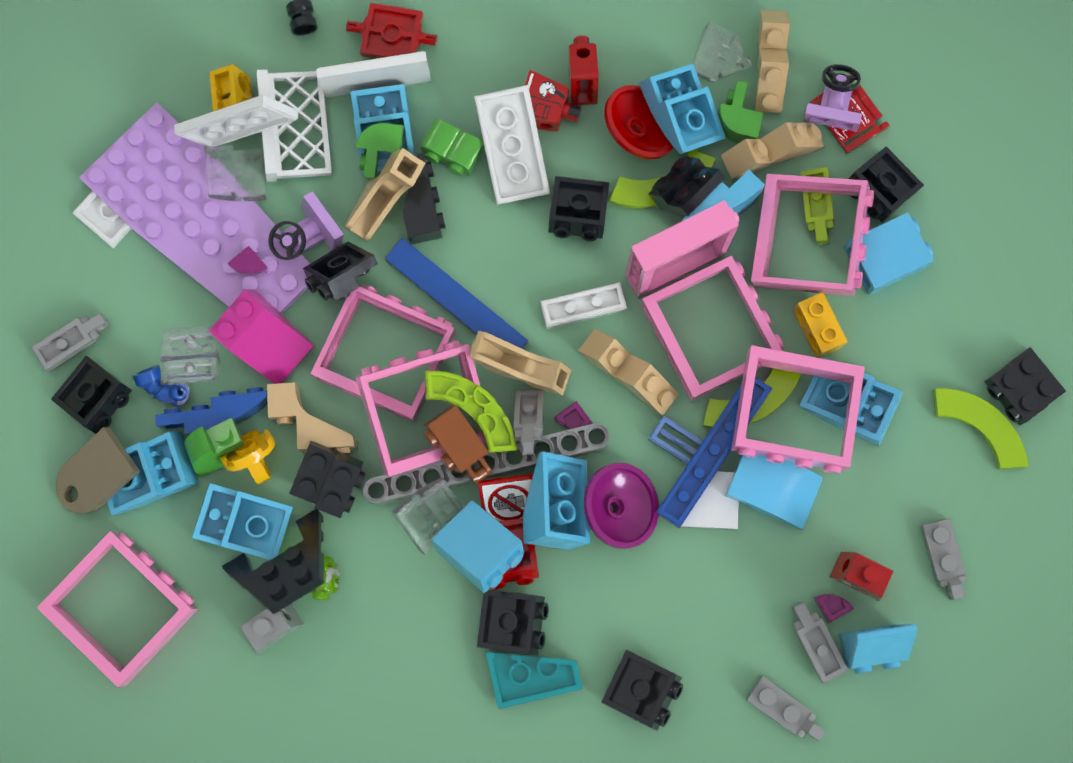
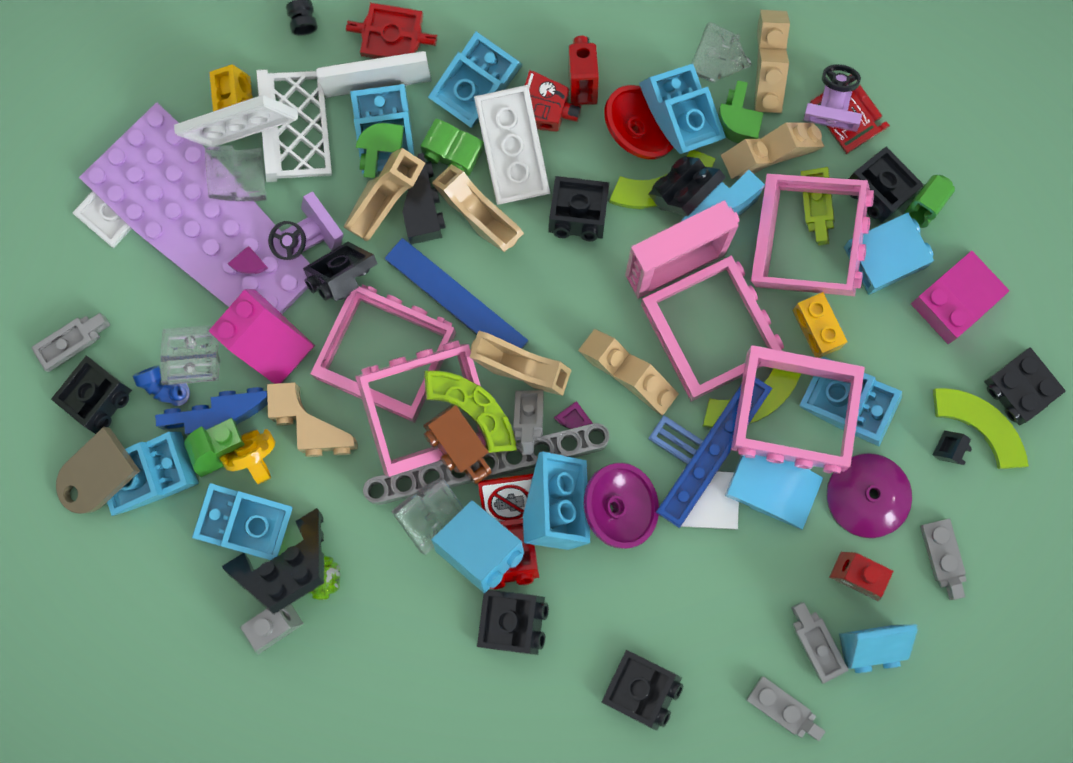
(85, 642): bright pink window -> none
(328, 479): black plate -> none
(474, 72): none -> medium azure slope
(477, 209): none -> tan arch
(530, 678): teal wing -> none
(583, 305): white tile -> none
(832, 606): magenta tile -> none
(856, 510): none -> magenta dish
(930, 200): none -> bright green brick
(952, 447): none -> black tile
(960, 297): none -> dark pink slope

